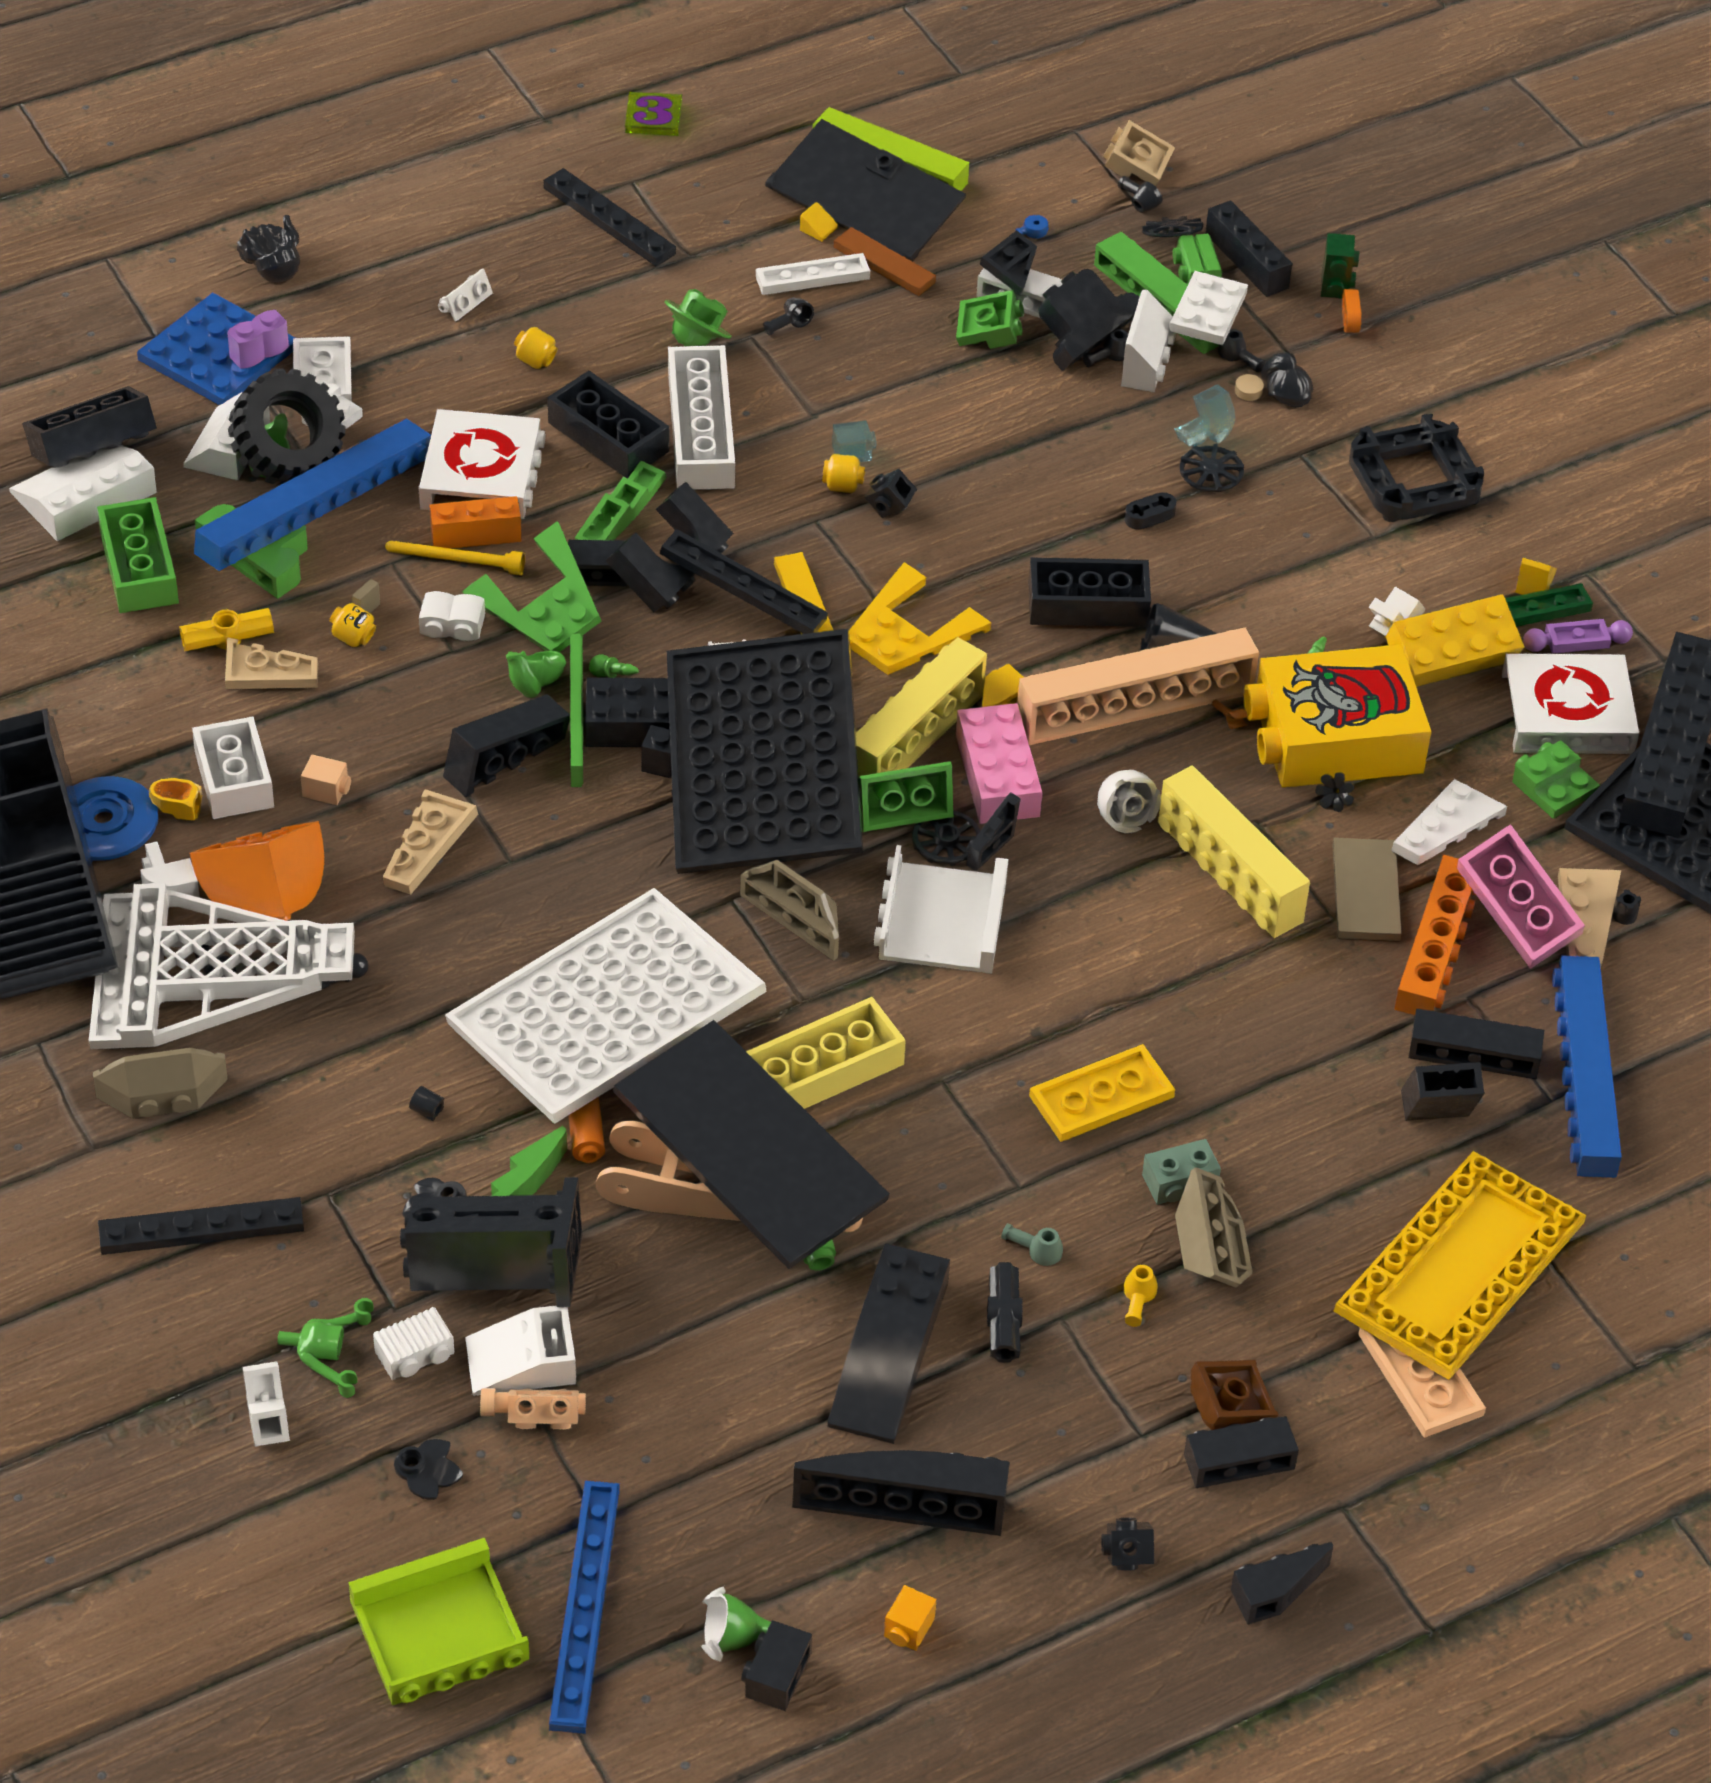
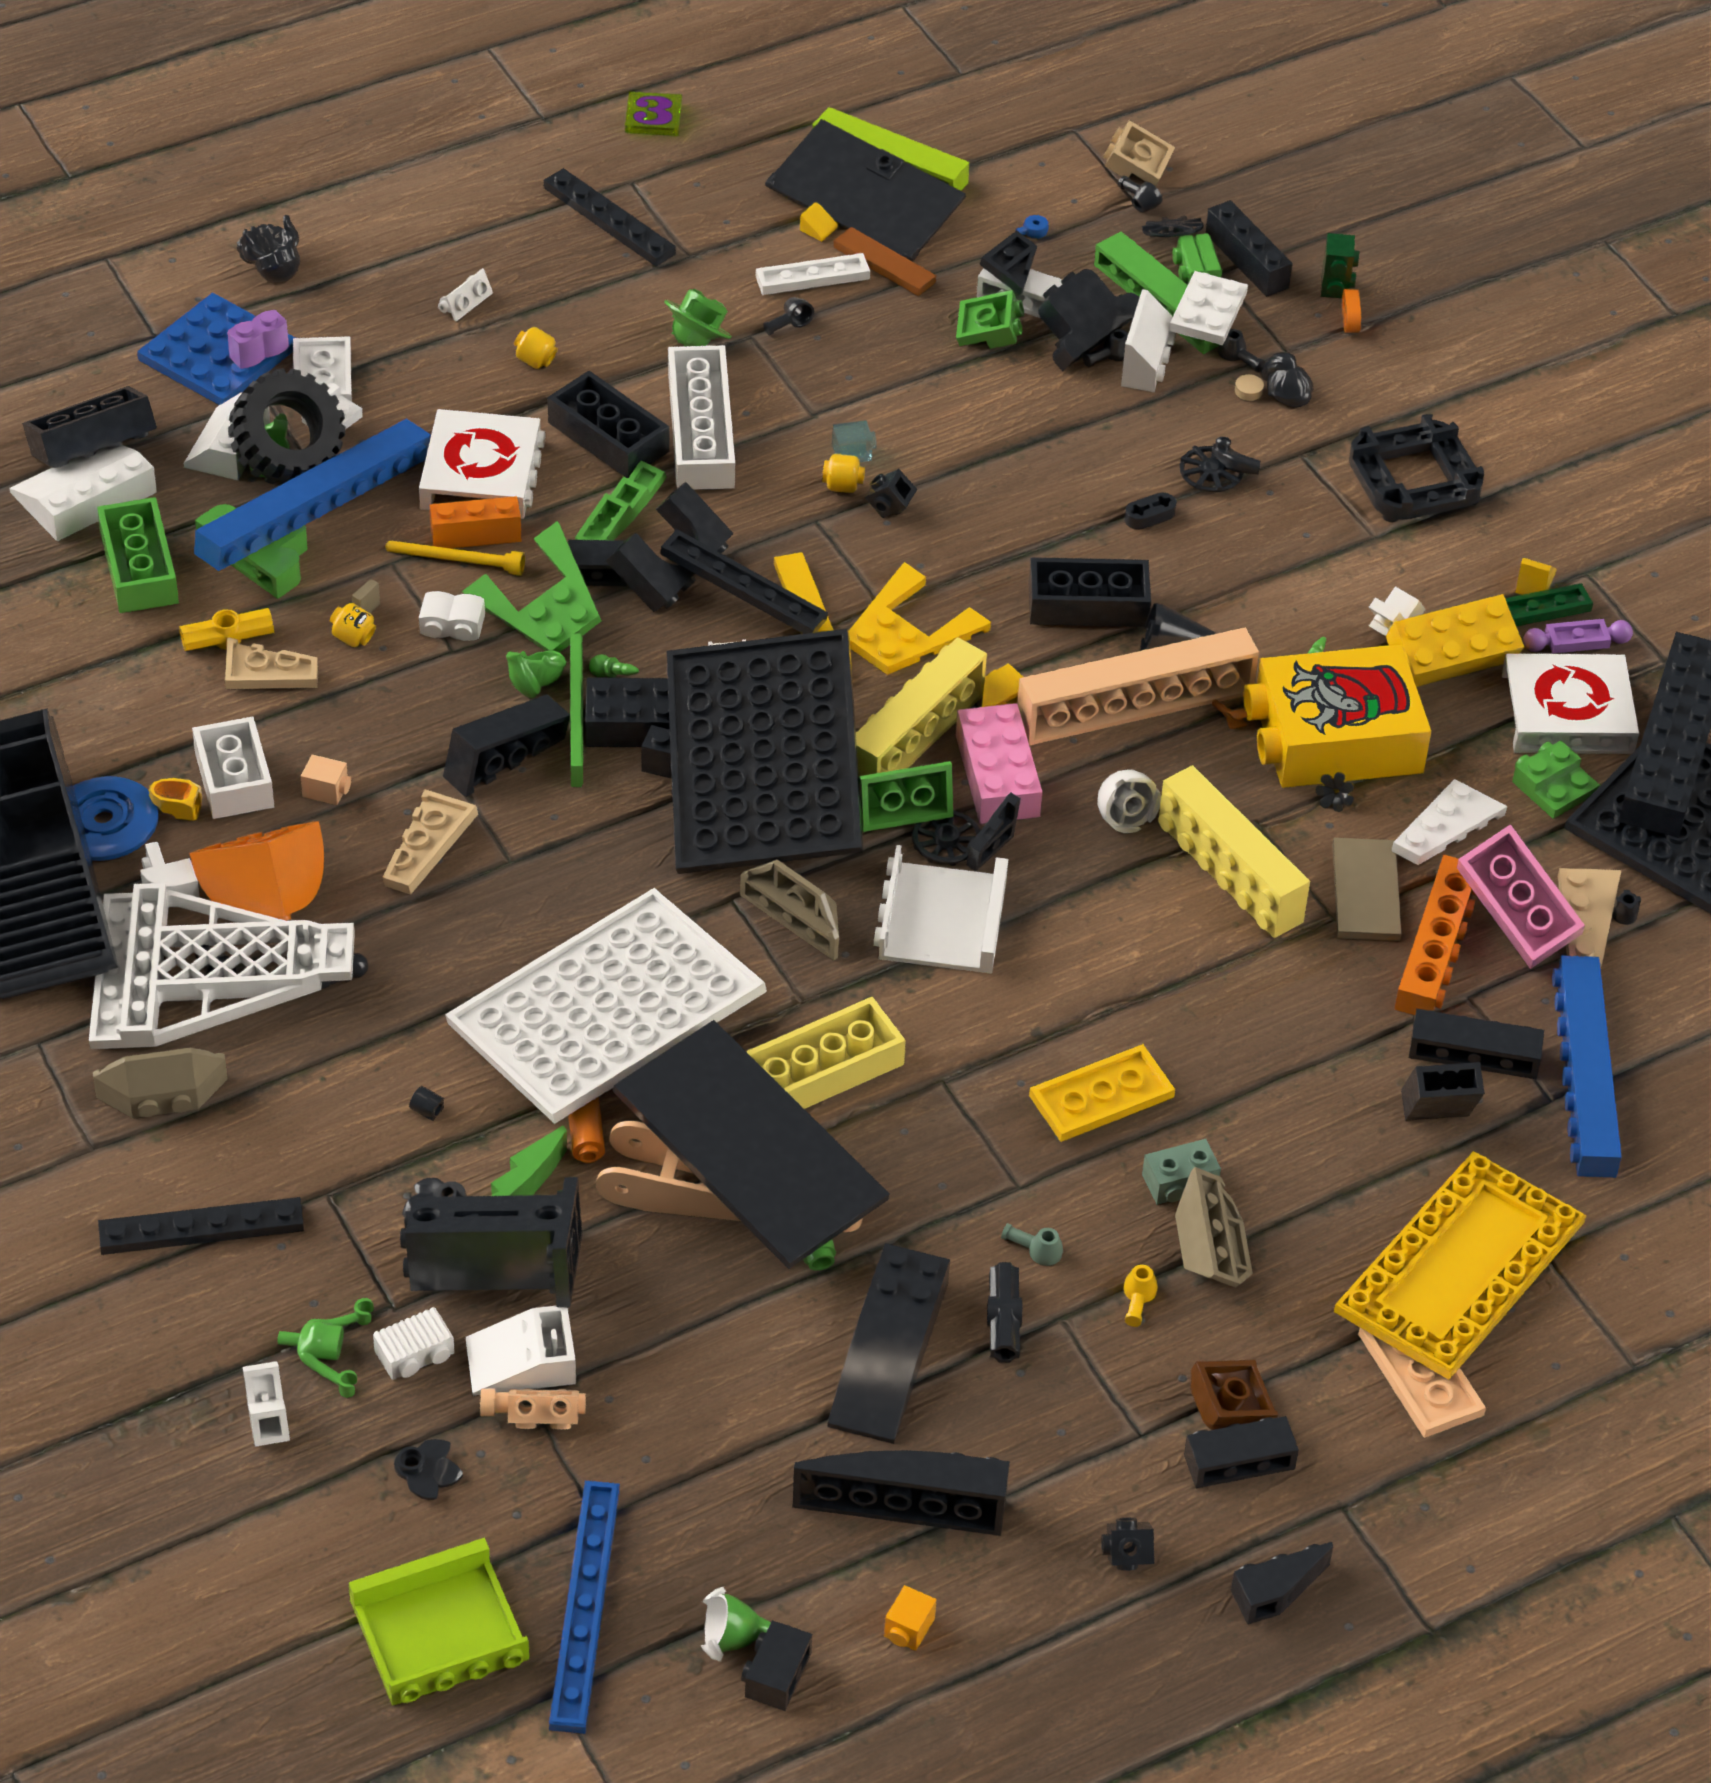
(1214, 419): clear light blue brick -> none
(1233, 460): none -> black arm

